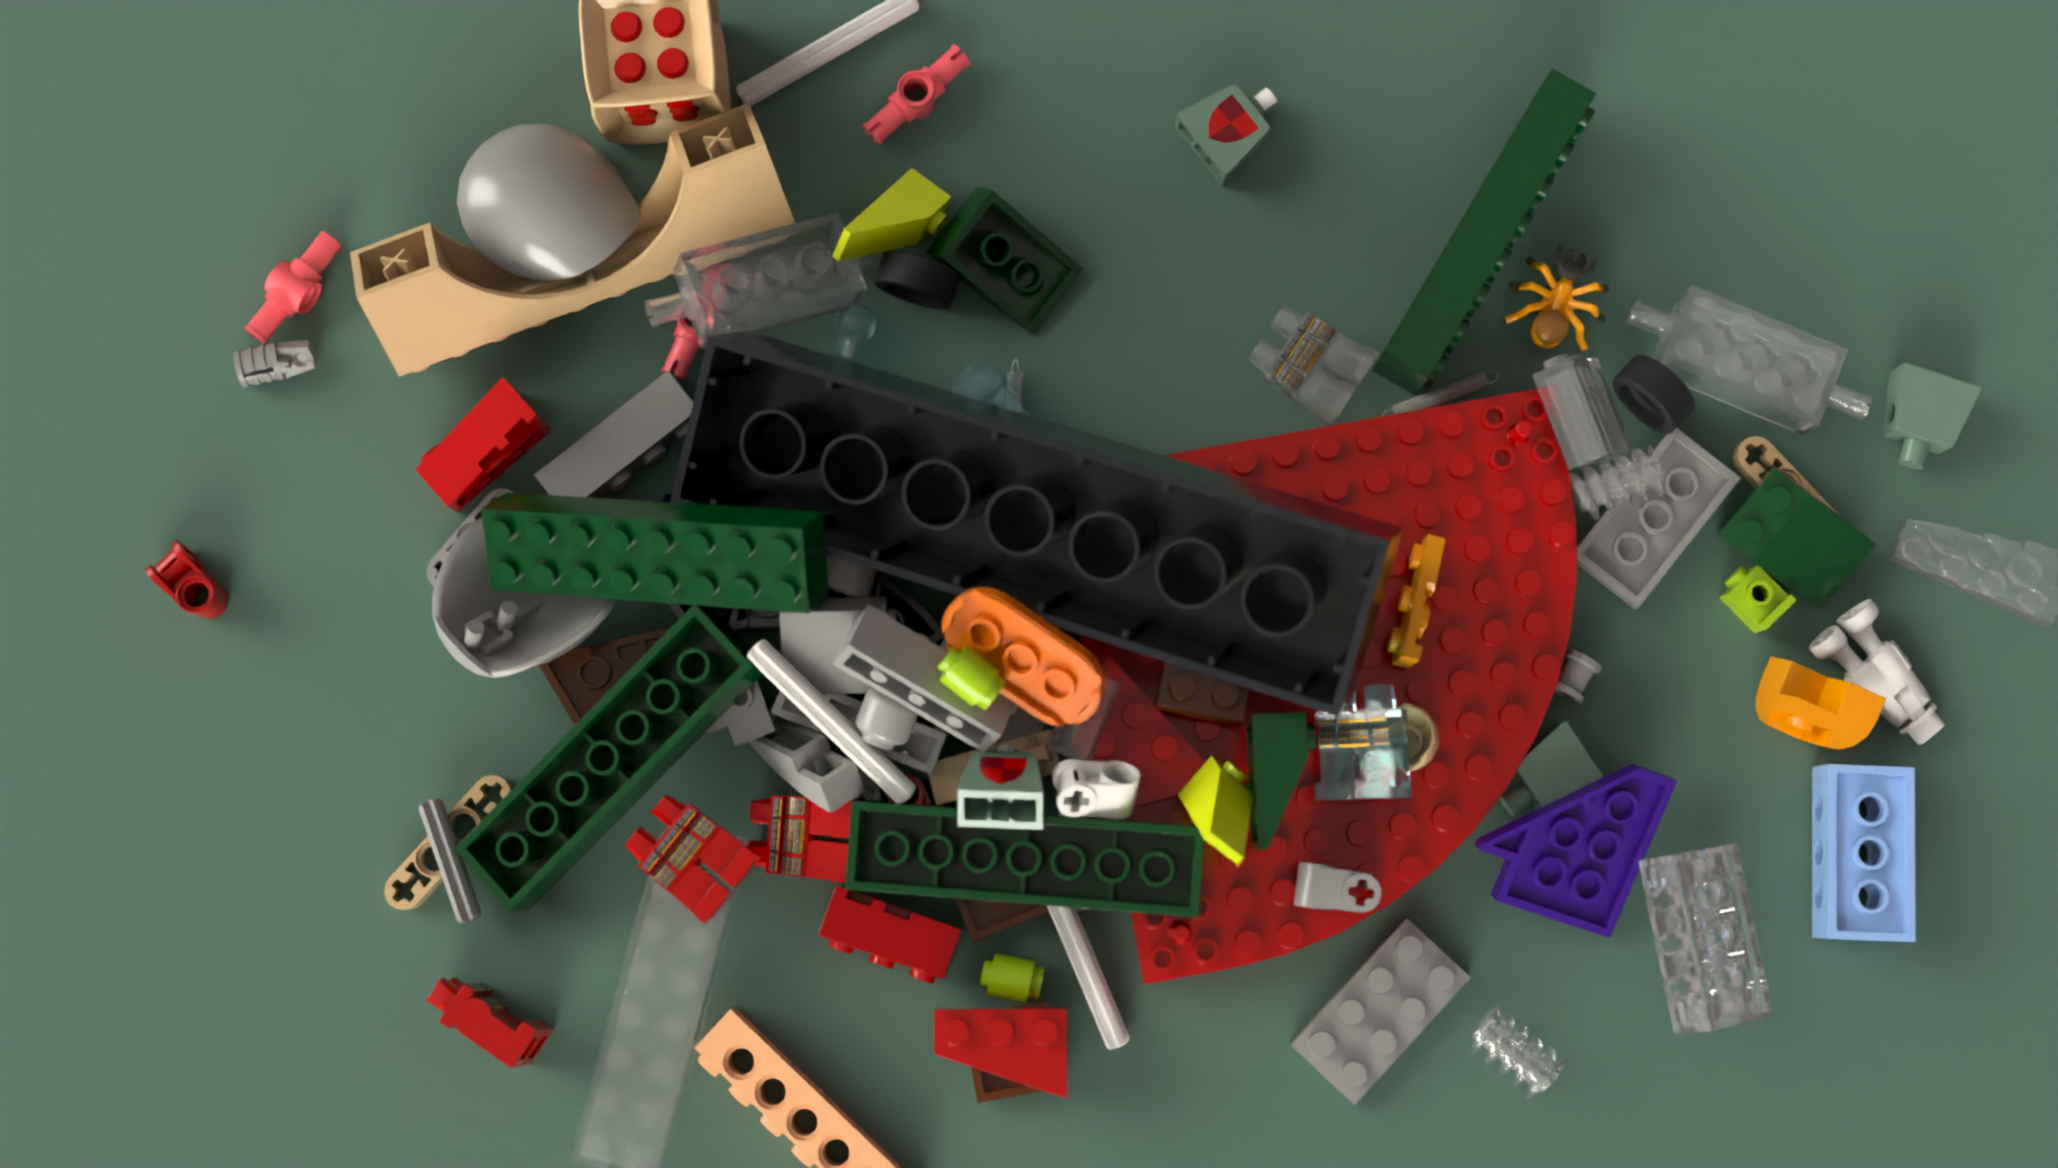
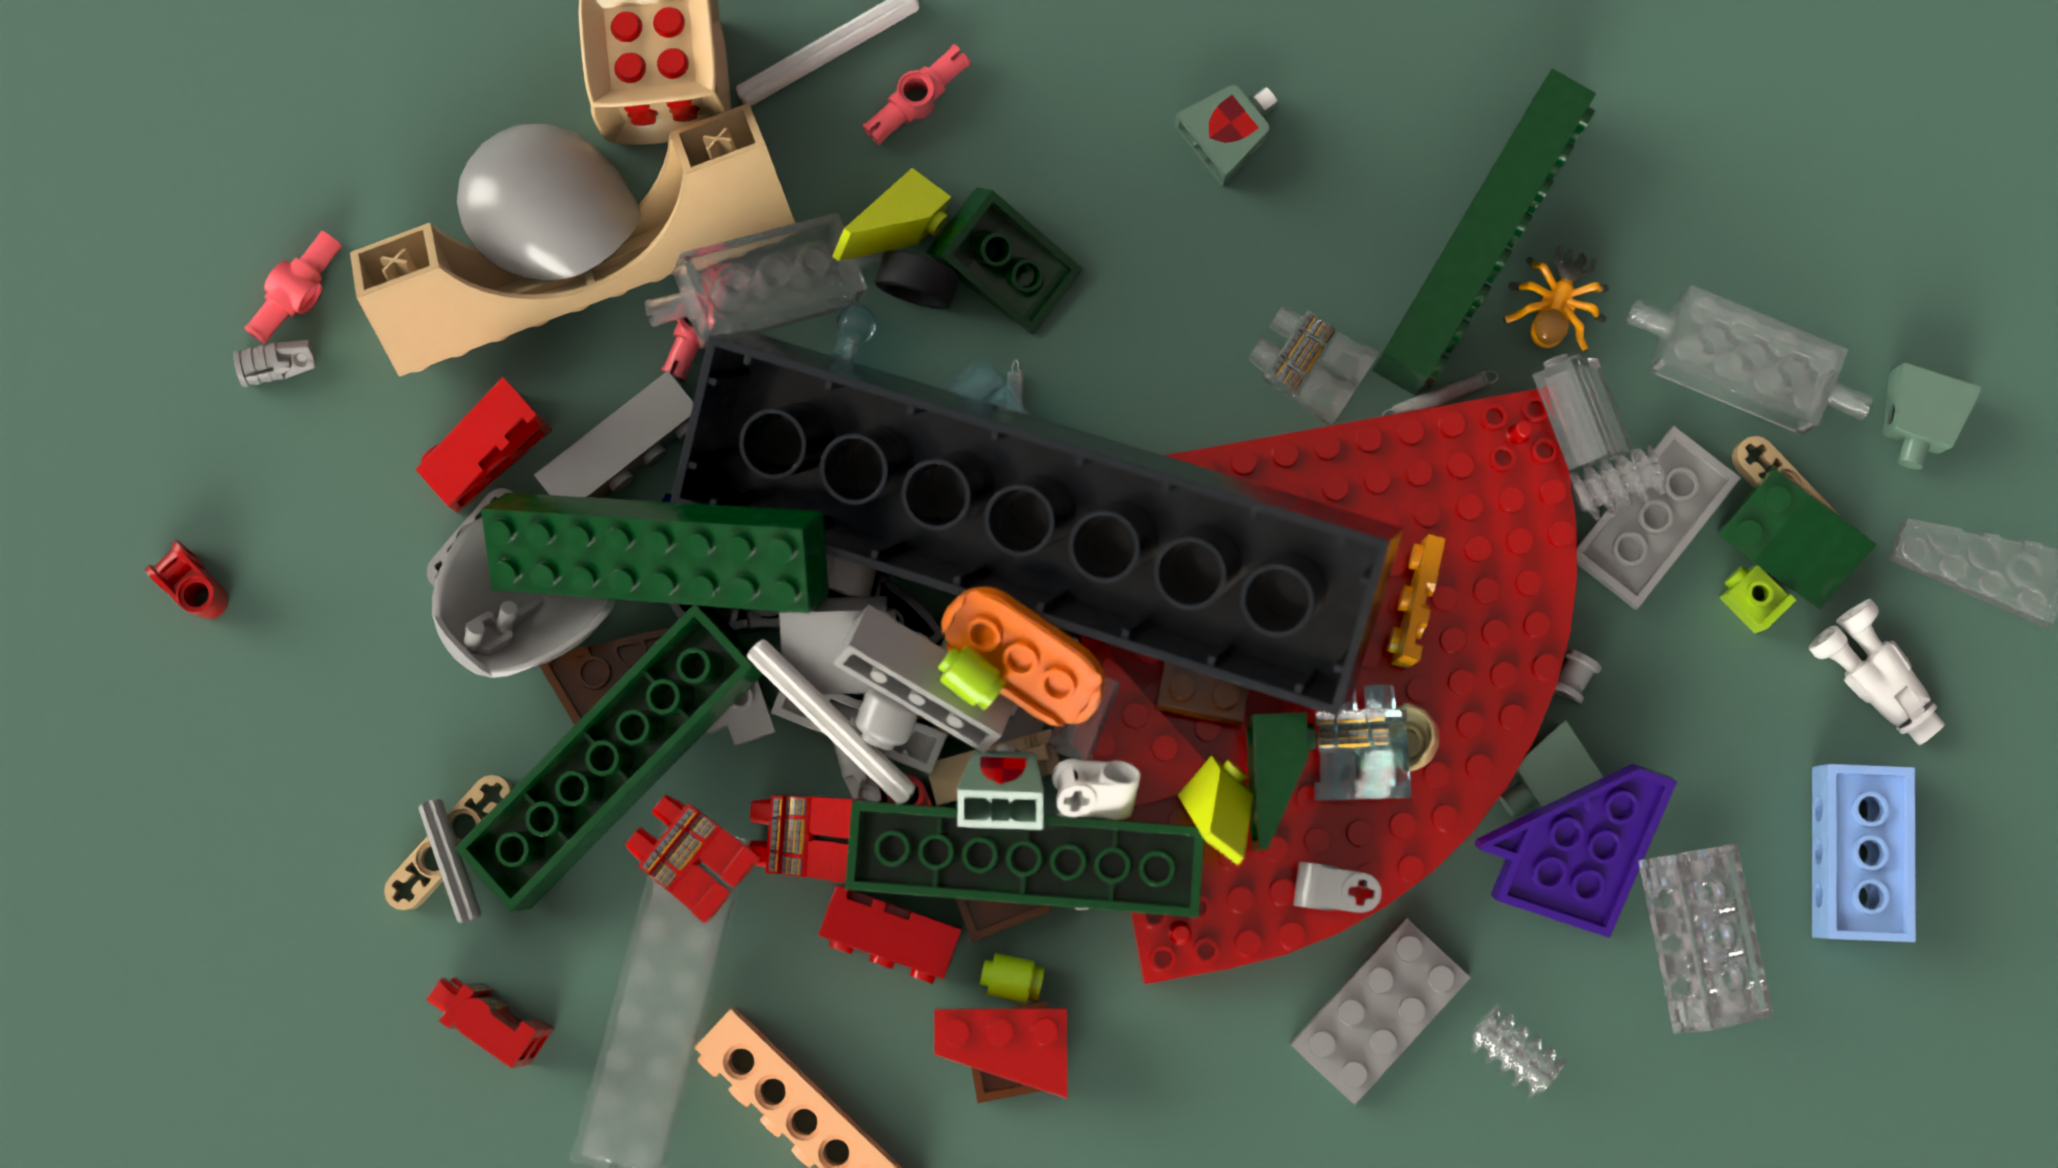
(809, 764): light grey slope -> none
(1090, 976): white axle -> none
(1653, 393): black tyre -> none
(1815, 705): light orange brick -> none

